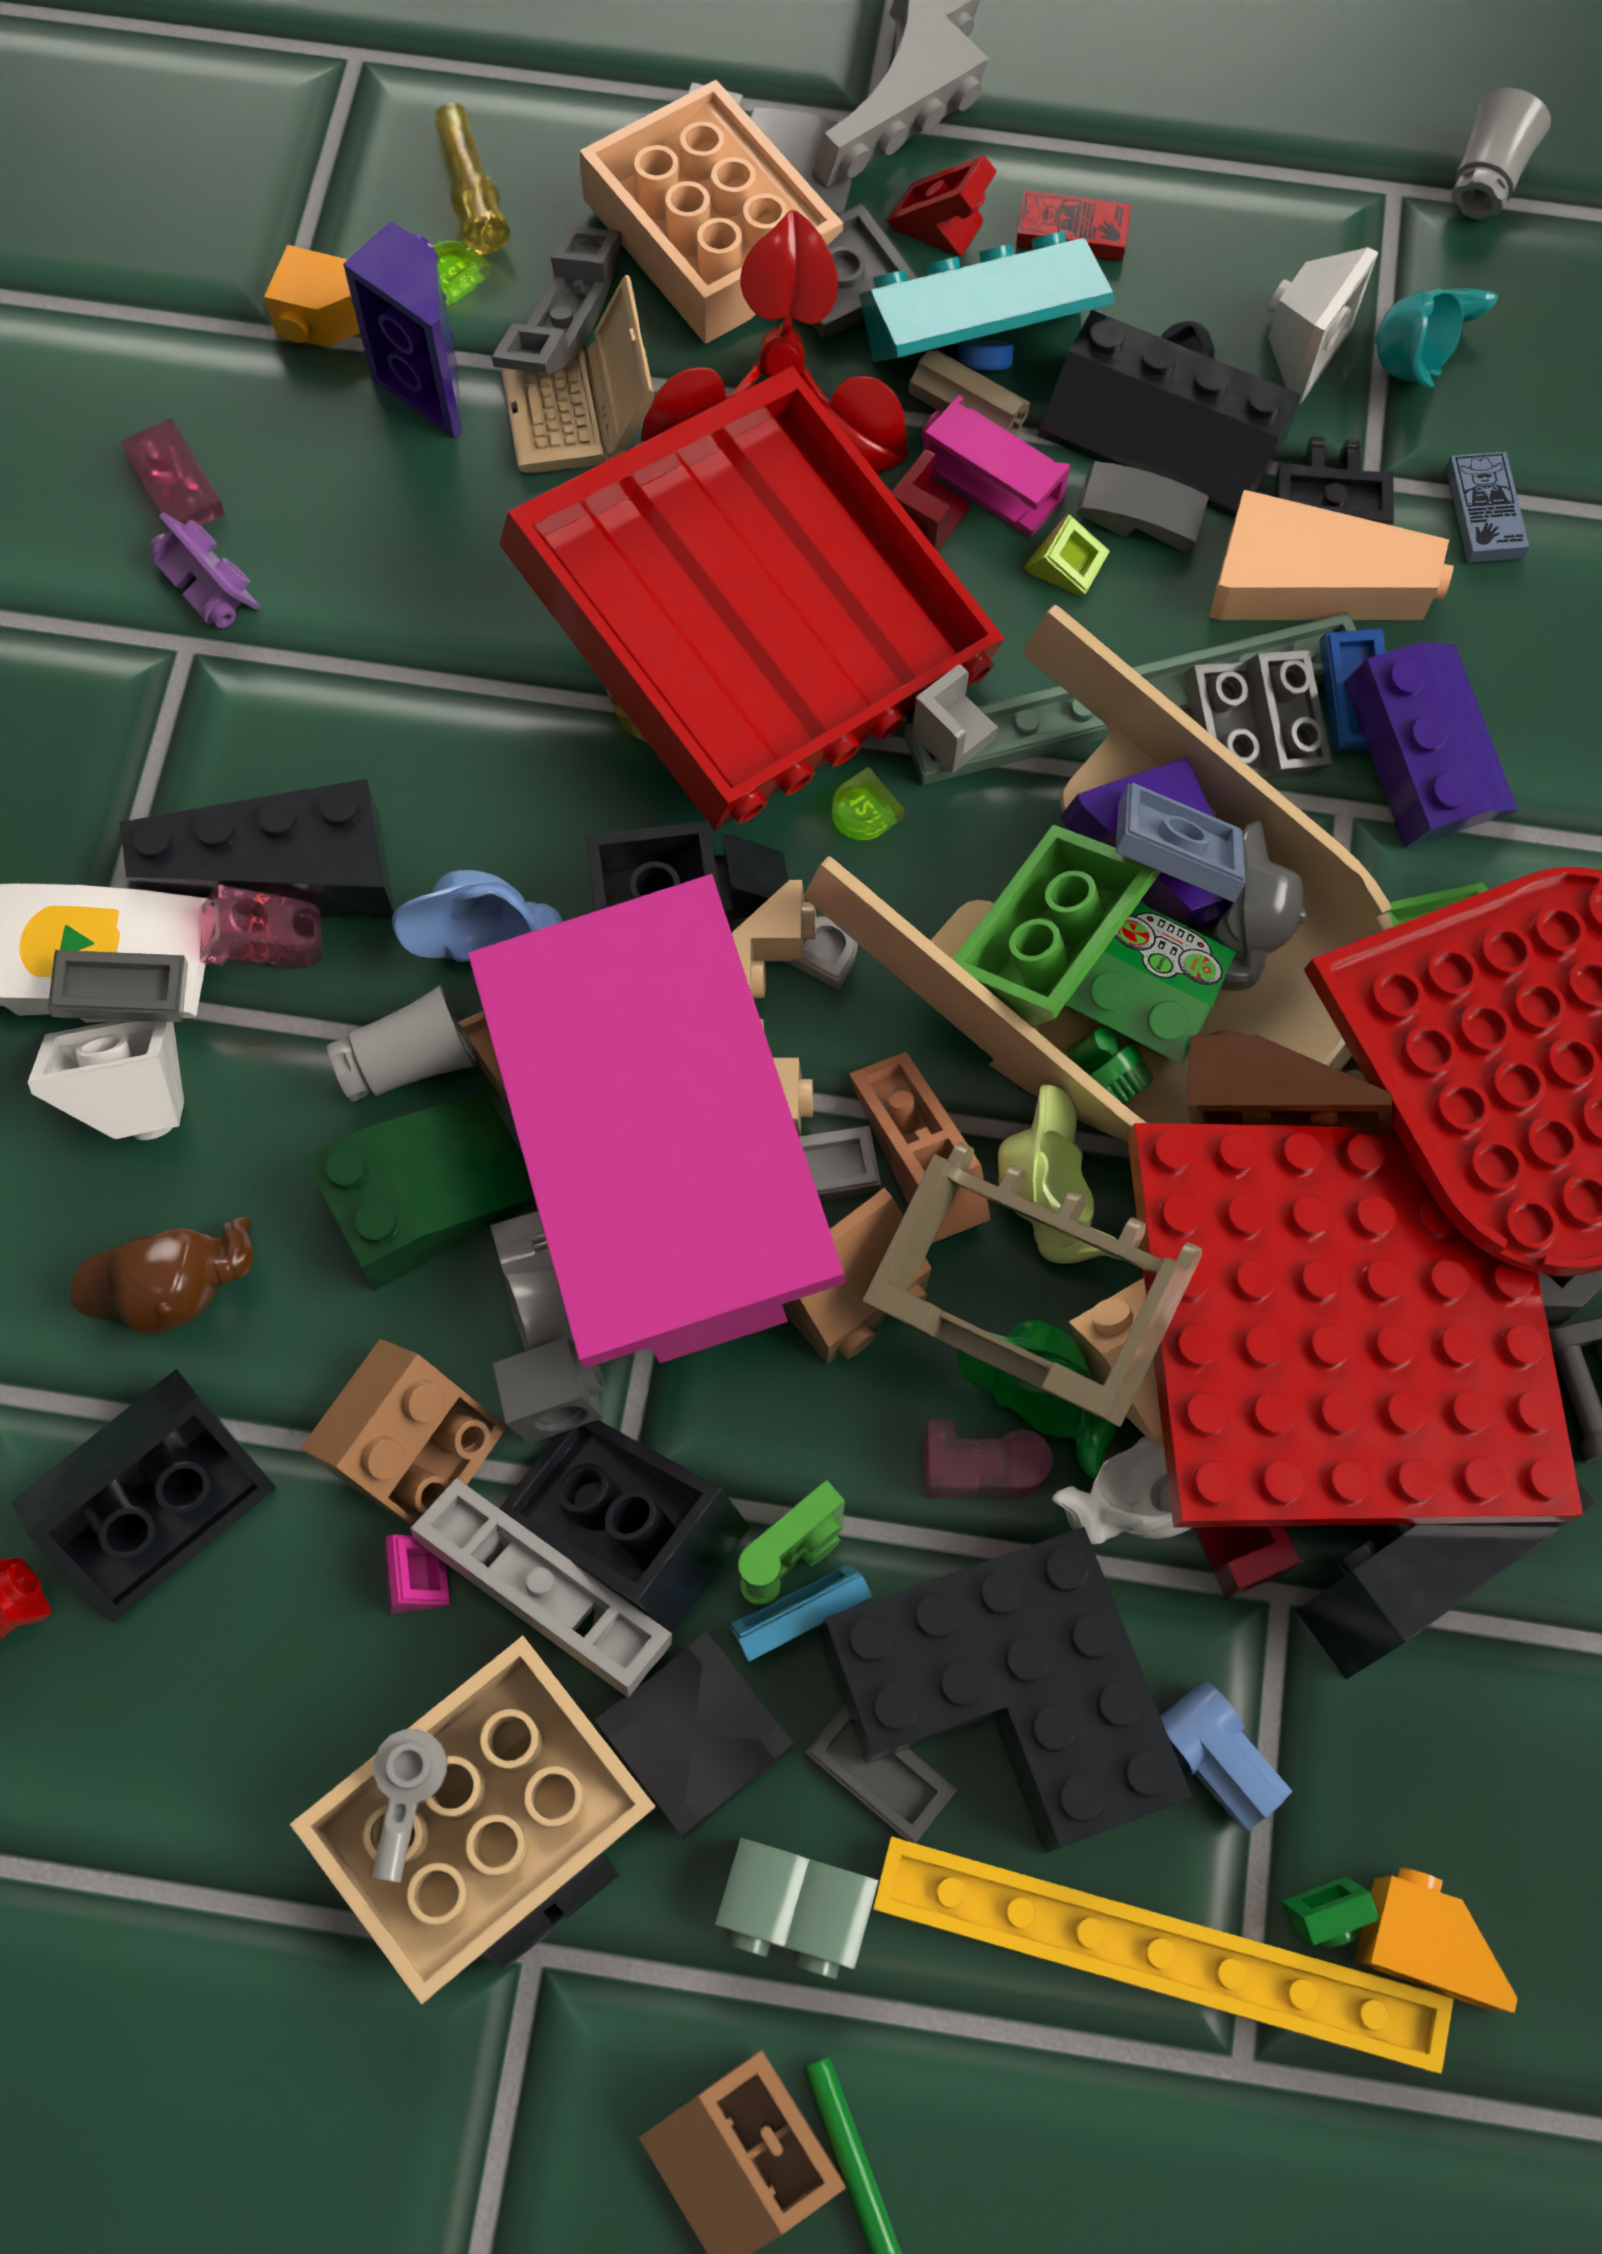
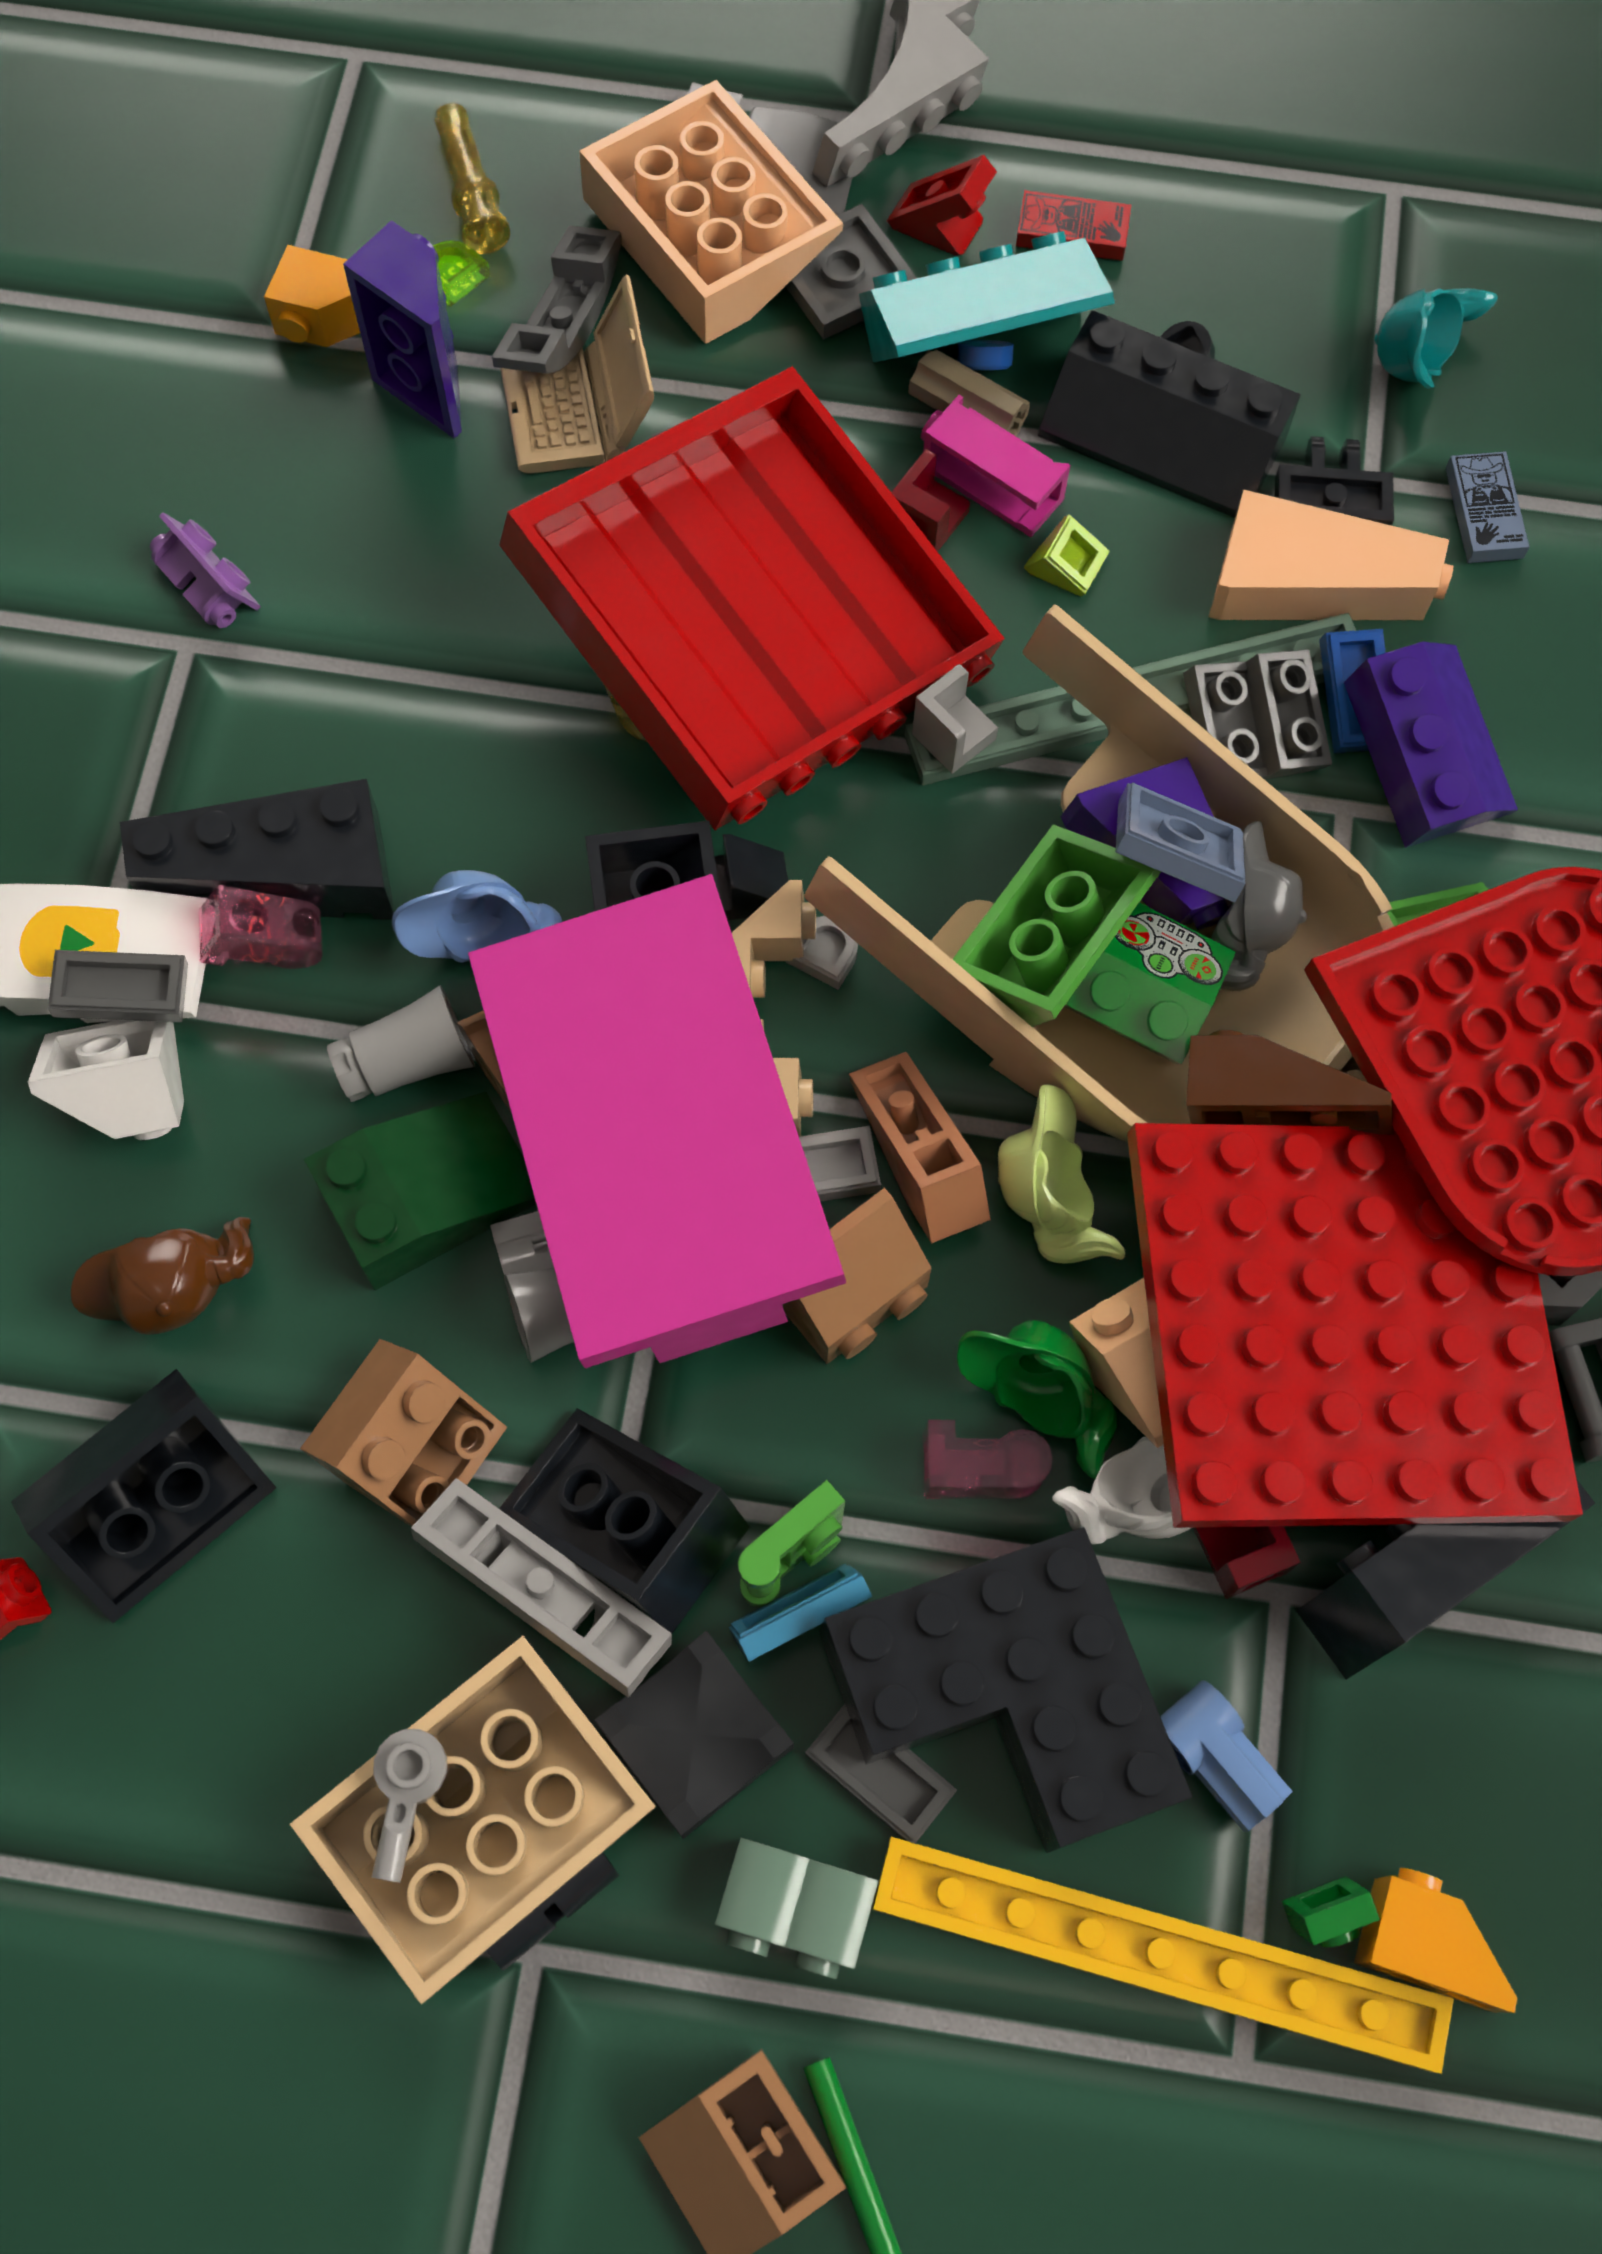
(172, 474): clear pink tile -> none
(414, 1576): dark pink slope -> none
(548, 1390): dark grey brick -> none
(791, 278): red plant -> none
(865, 807): clear neon green tile -> none
(917, 1231): dark tan hinge -> none
(1112, 1067): green piece -> none
(1133, 498): dark grey slope -> none
(1317, 315): white slope -> none
(1502, 141): light grey plant -> none

